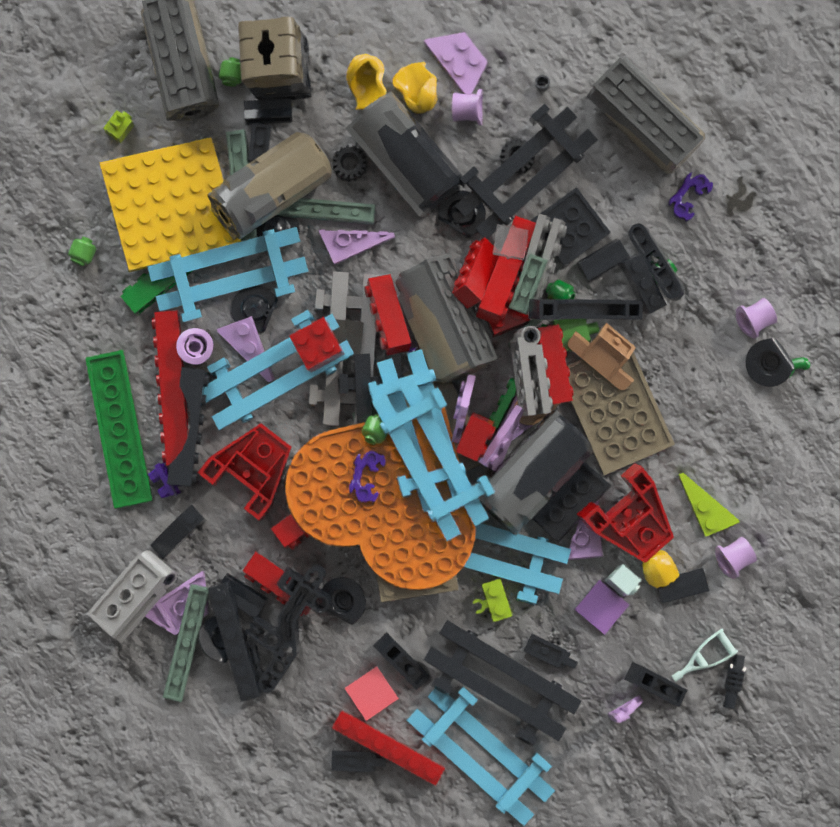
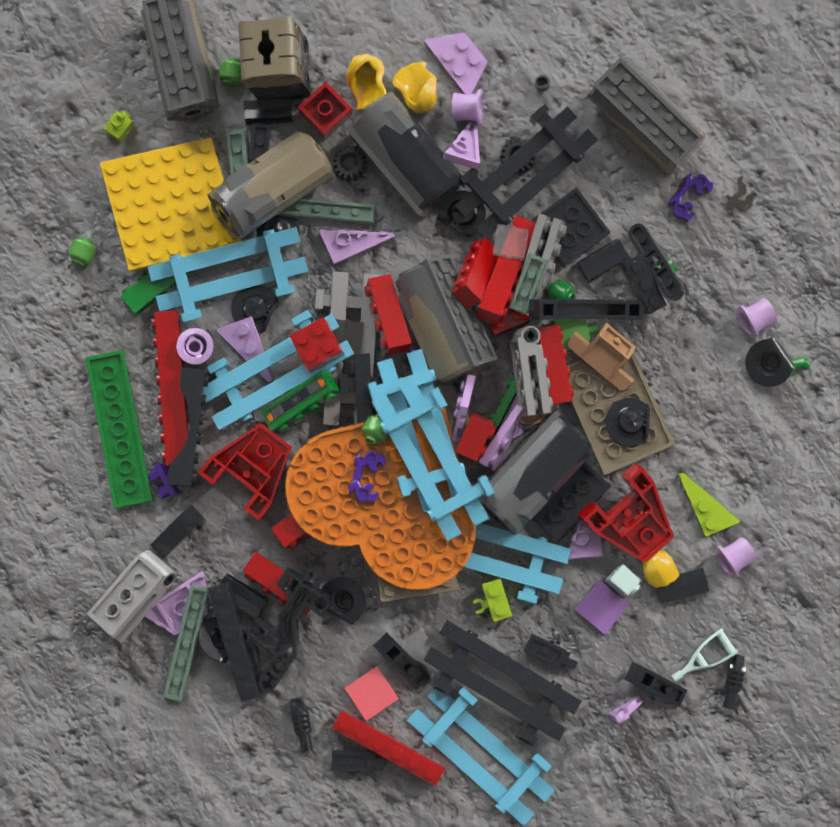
(300, 401): none -> green brick
(301, 723): none -> black hinge
(325, 110): none -> red brick
(465, 147): none -> lavender wing
(628, 421): none -> black hat

